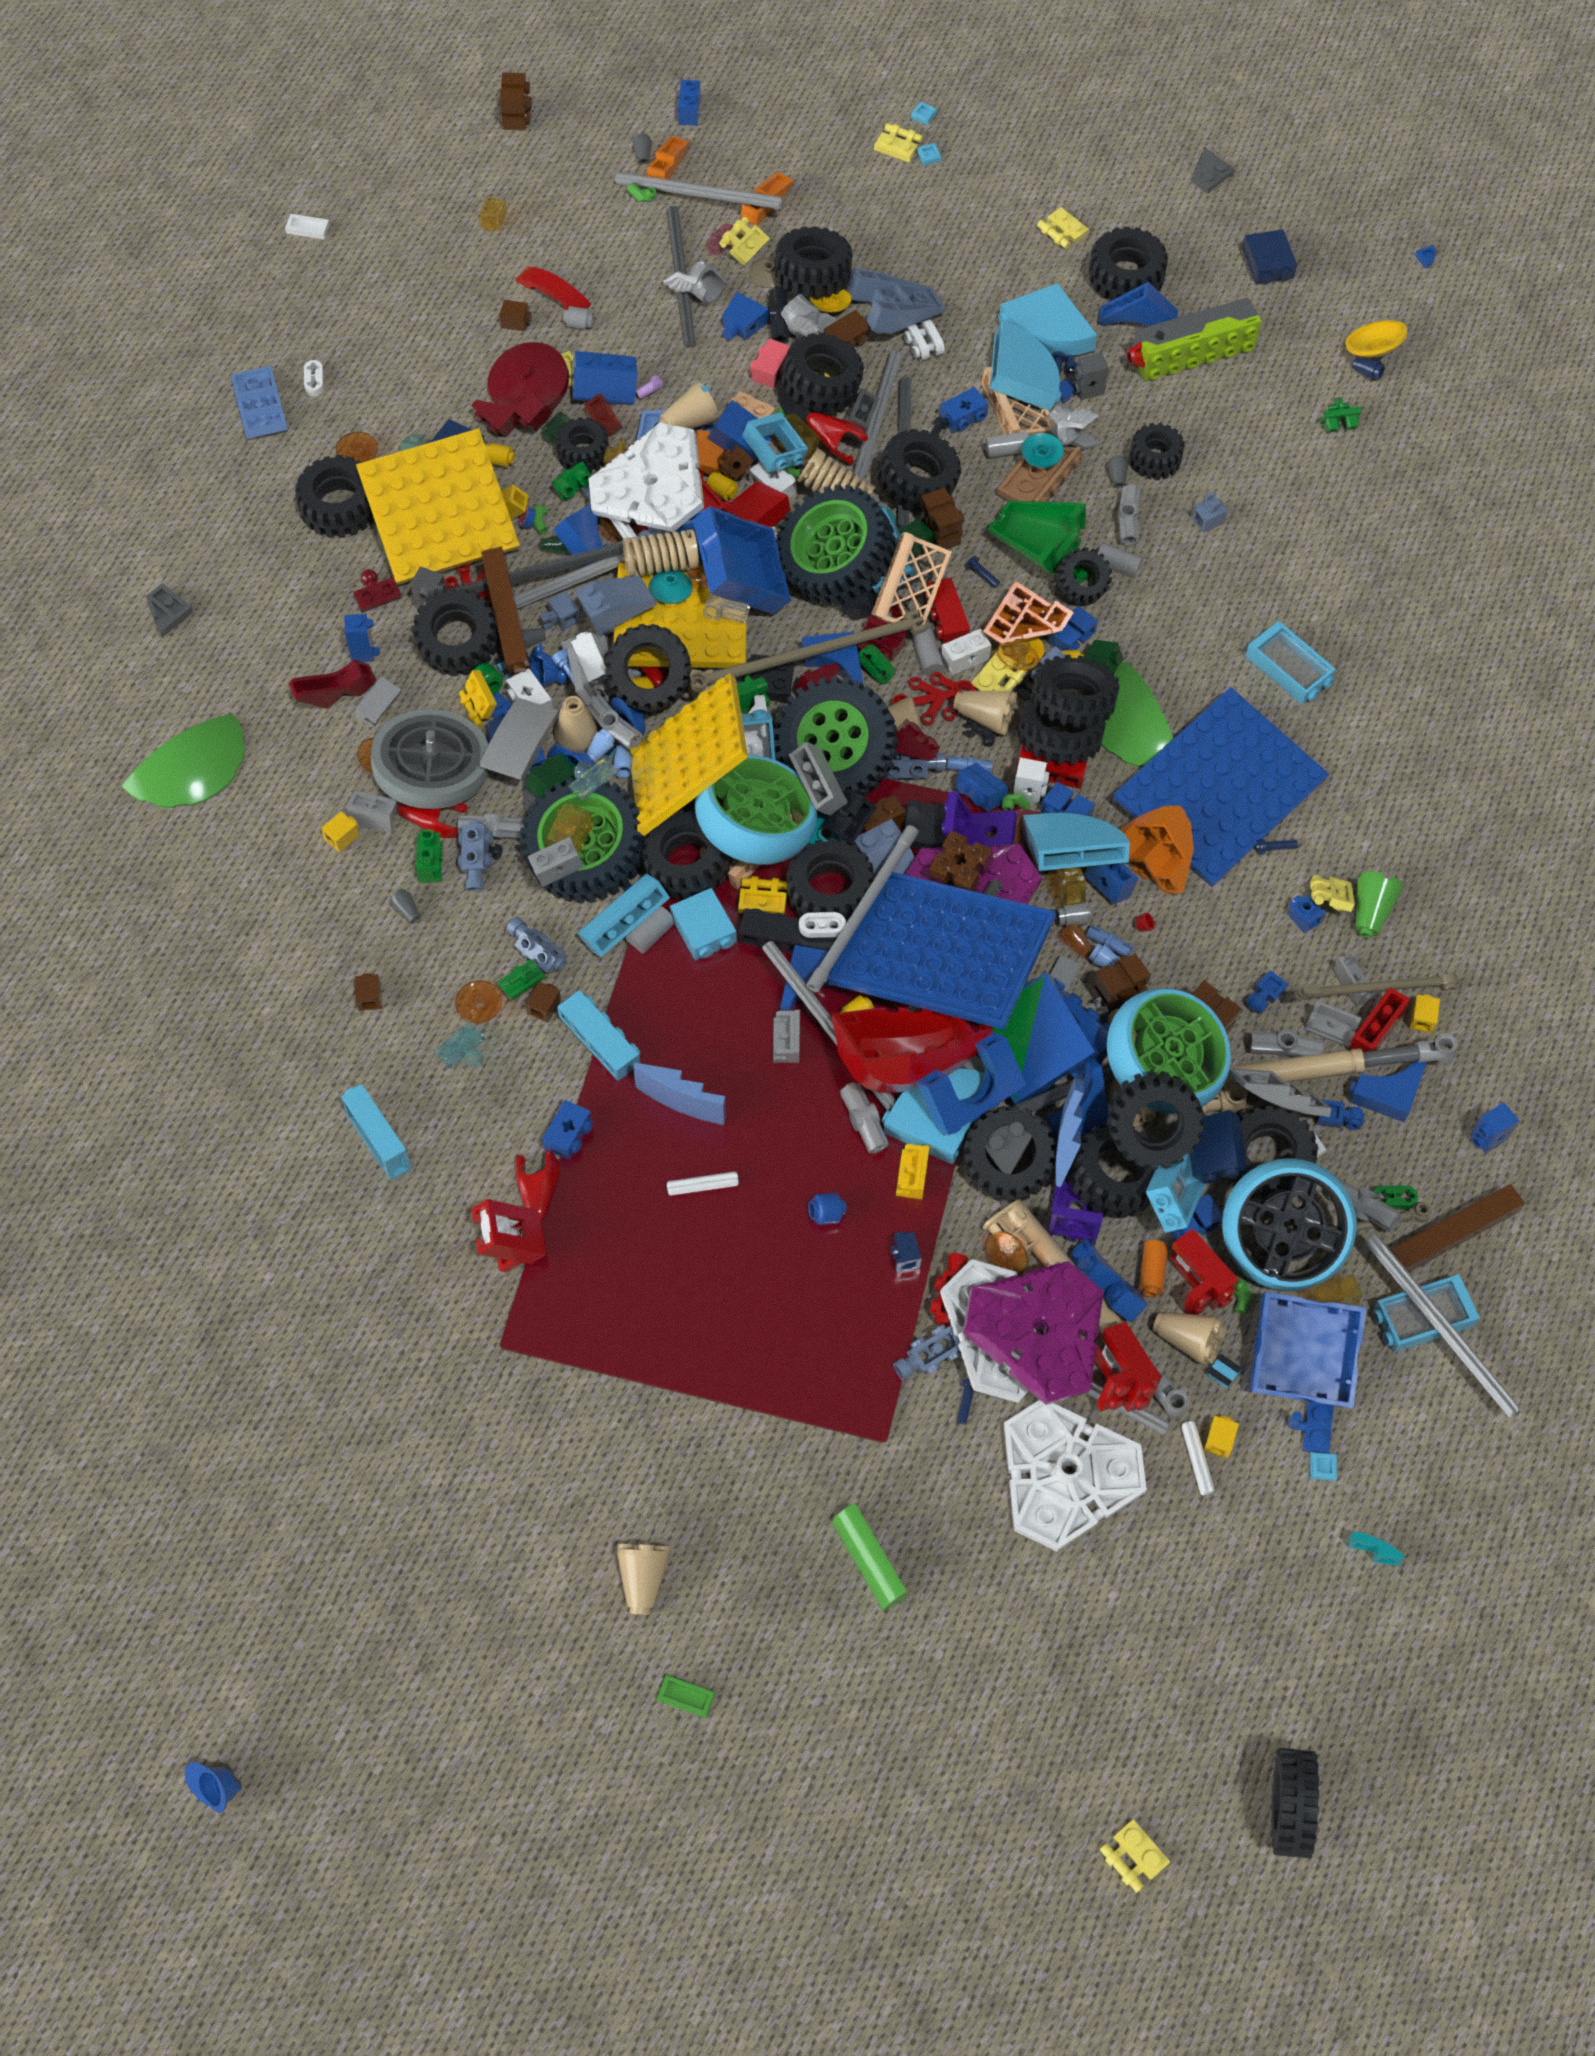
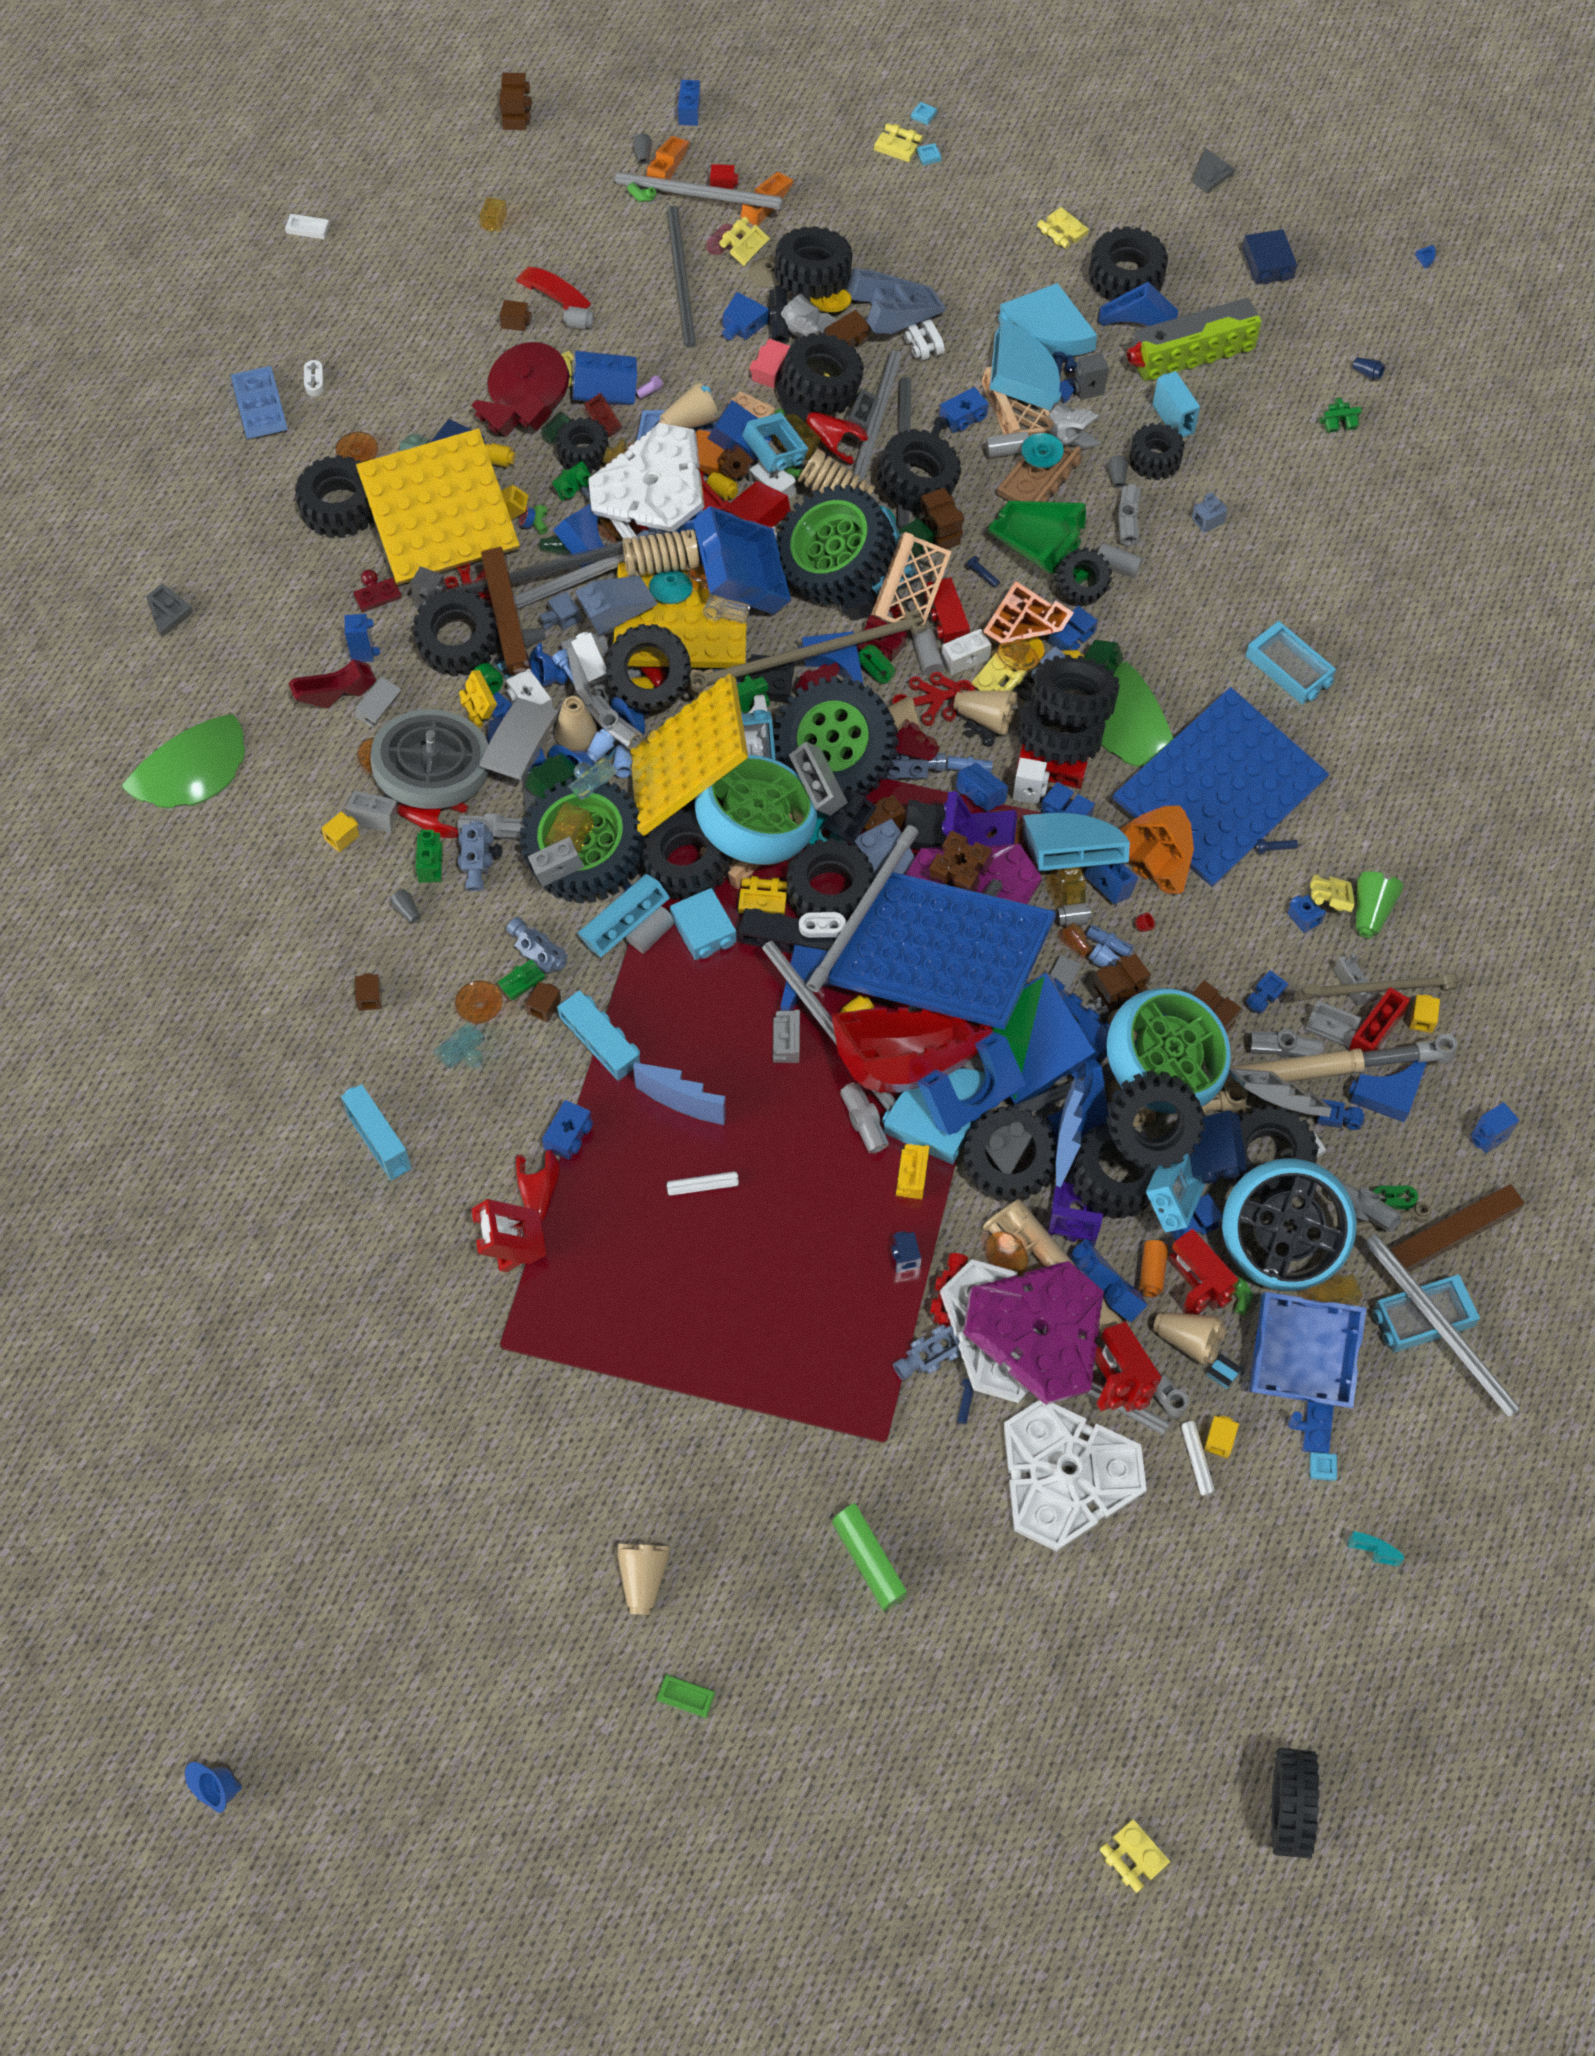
(702, 282): light grey helmet -> none
(723, 176): none -> red brick
(827, 1208): blue head -> none
(1018, 799): bright green arm -> none
(1176, 404): none -> medium azure brick
(1376, 338): yellow dish -> none

